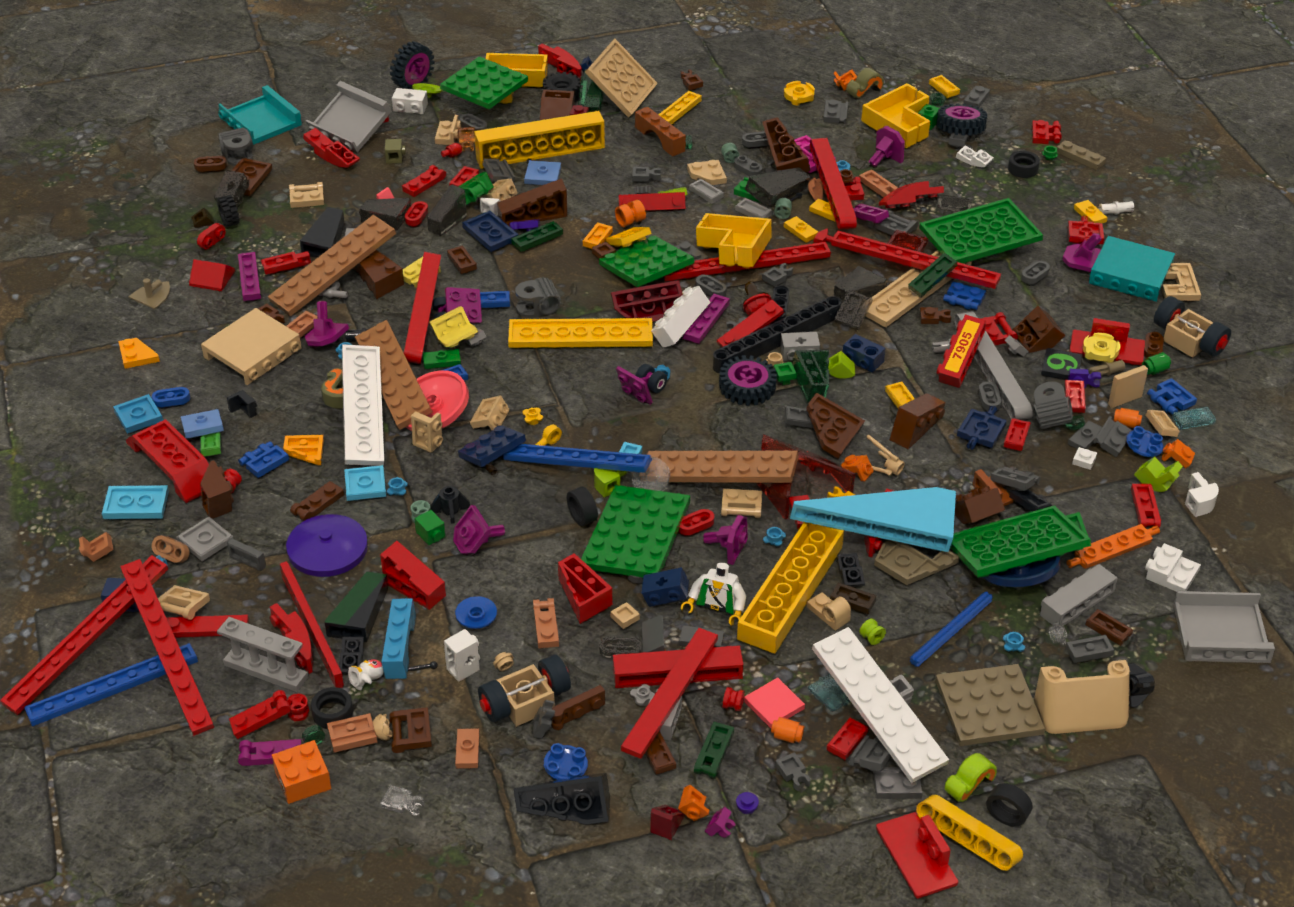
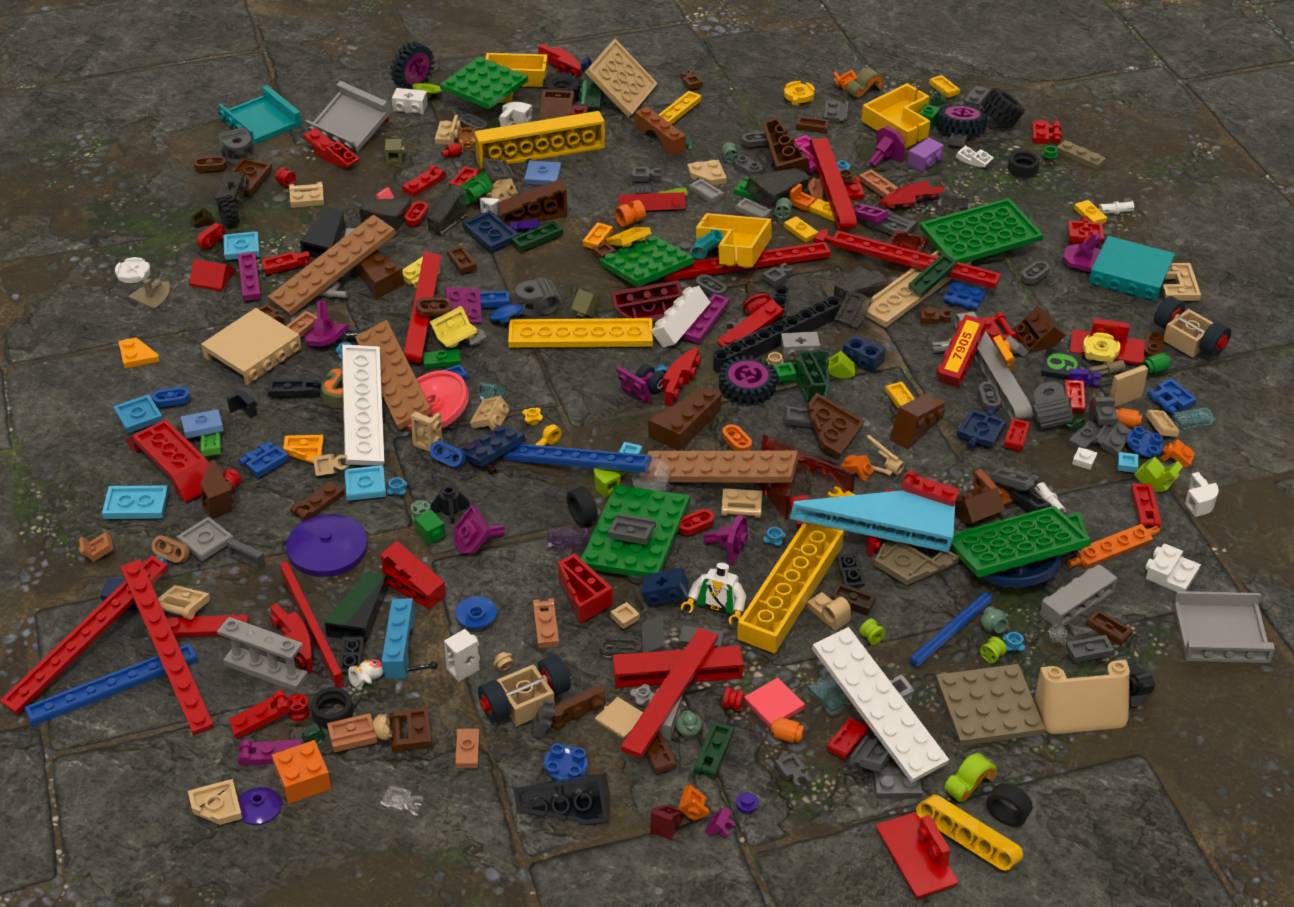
(132, 270): none -> white tile
(216, 802): none -> tan plate
(240, 243): none -> medium azure plate
(259, 812): none -> dark purple dish
(285, 176): none -> red wheel
(294, 388): none -> black hinge
(327, 464): none -> tan plate
(432, 306): none -> reddish brown plate
(449, 454): none -> blue plate
(490, 390): none -> clear light blue slope
(505, 312): none -> blue dish
(515, 113): none -> white brick
(568, 538): none -> clear purple bracket
(585, 303): none -> olive brick
(619, 717): none -> tan piece
(632, 529): none -> dark grey plate
(679, 374): none -> red slope
(685, 419): none -> reddish brown wedge
(688, 724): none -> sand green animal
(706, 243): none -> teal piece
(736, 438): none -> orange plate
(800, 199): none -> orange bracket
(812, 124): none -> reddish brown tile
(925, 154): none -> medium lavender brick
(929, 489): none -> red plate
(993, 649): none -> lime wheel
(994, 620): none -> sand green animal
(1003, 107): none -> black tyre
(1004, 349): none -> light orange wing
(1049, 496): none -> white pin
(1103, 410): none -> dark grey brick
(1127, 462): none -> medium azure plate

